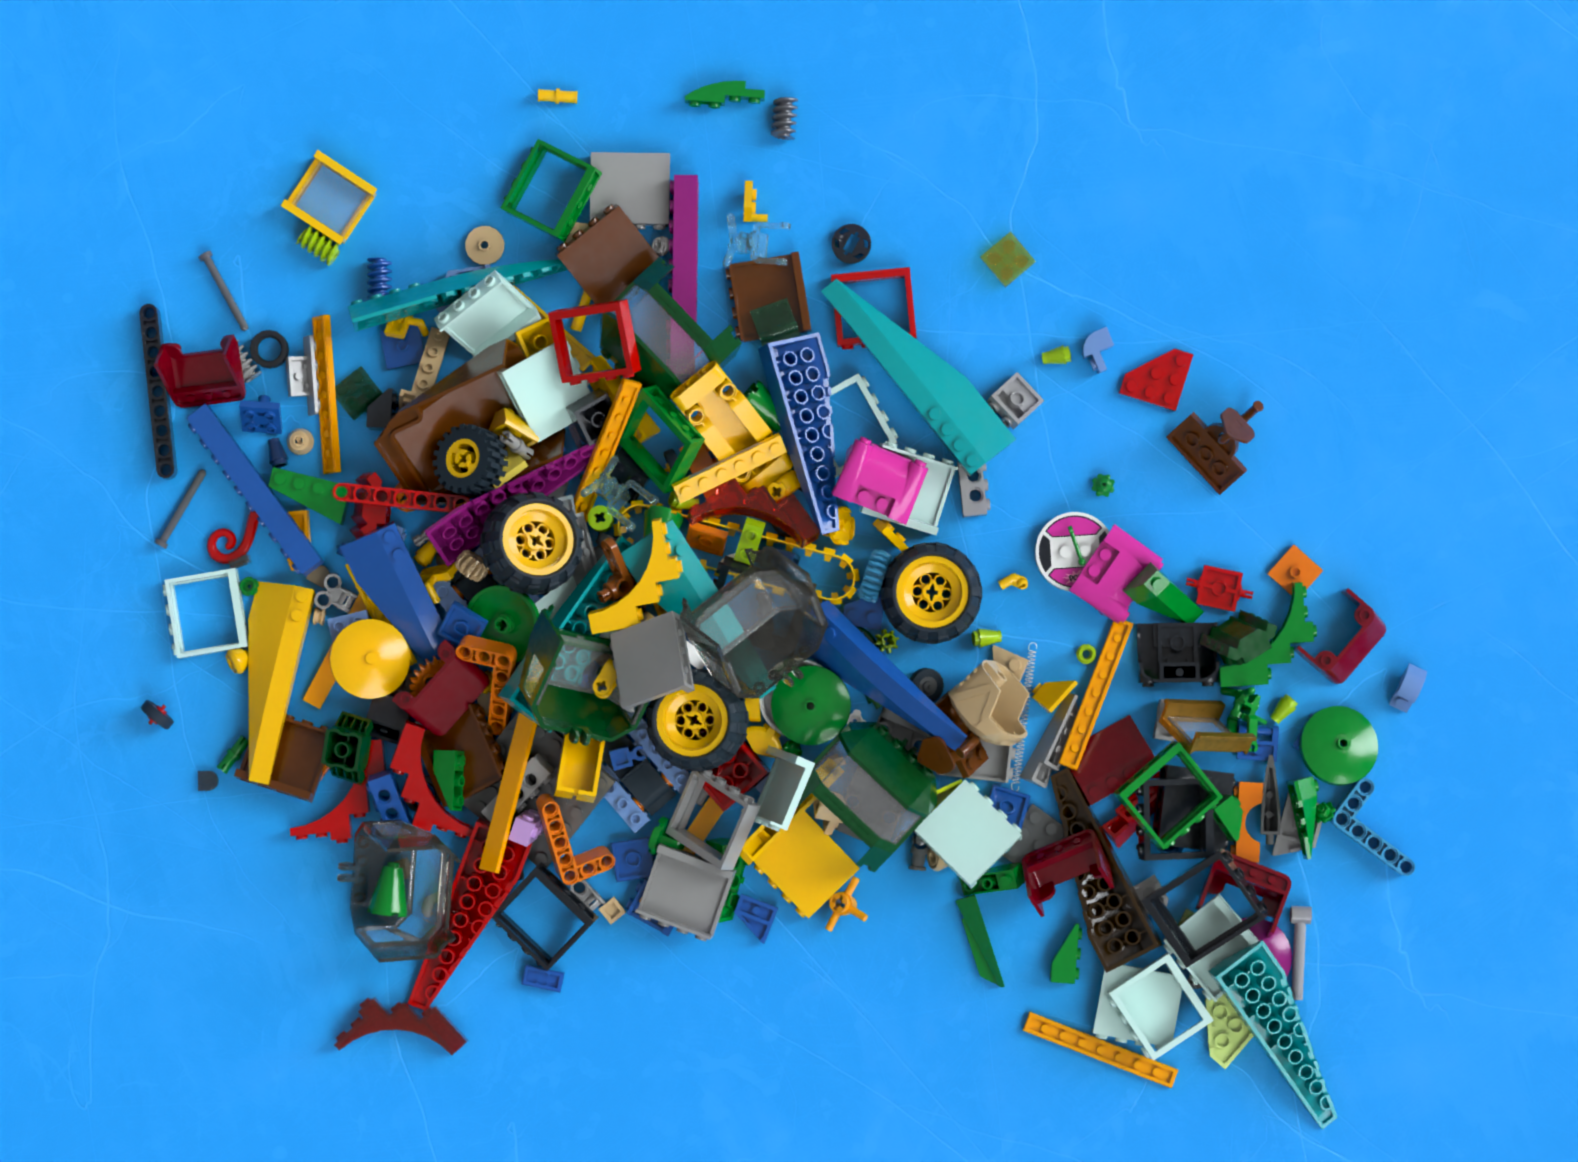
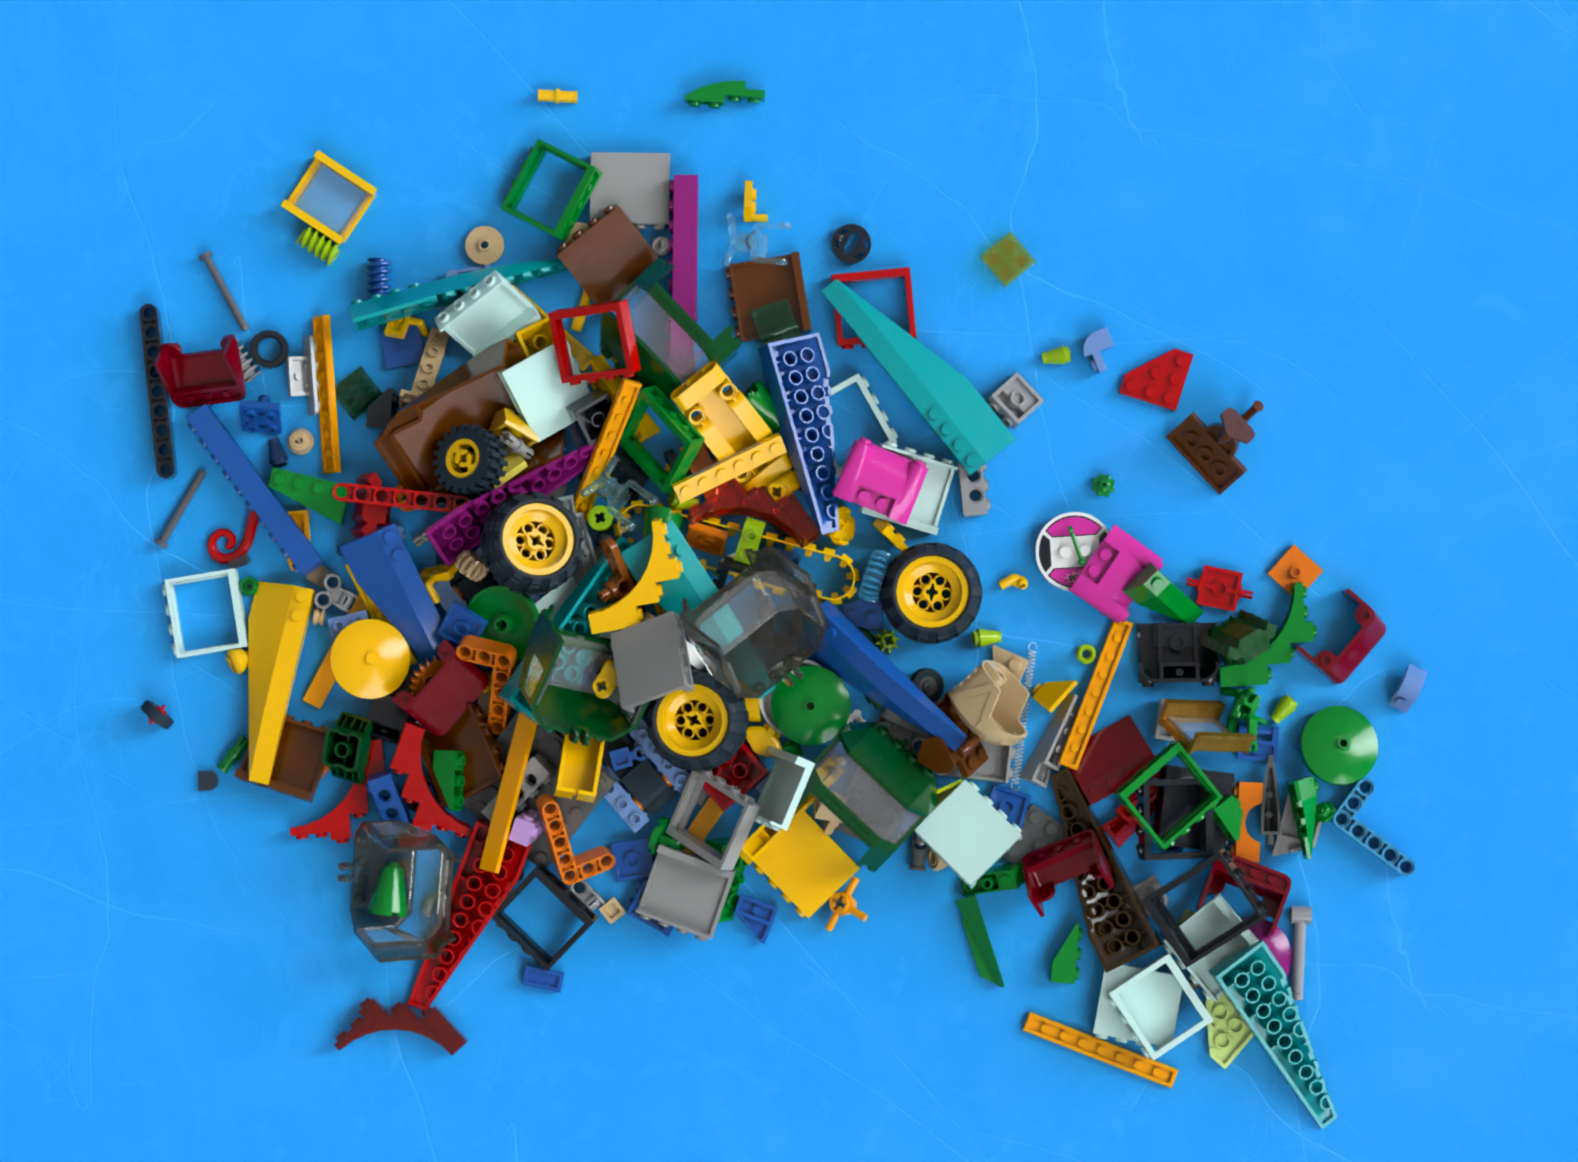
(425, 554): yellow cone -> none
(783, 117): dark grey piece -> none

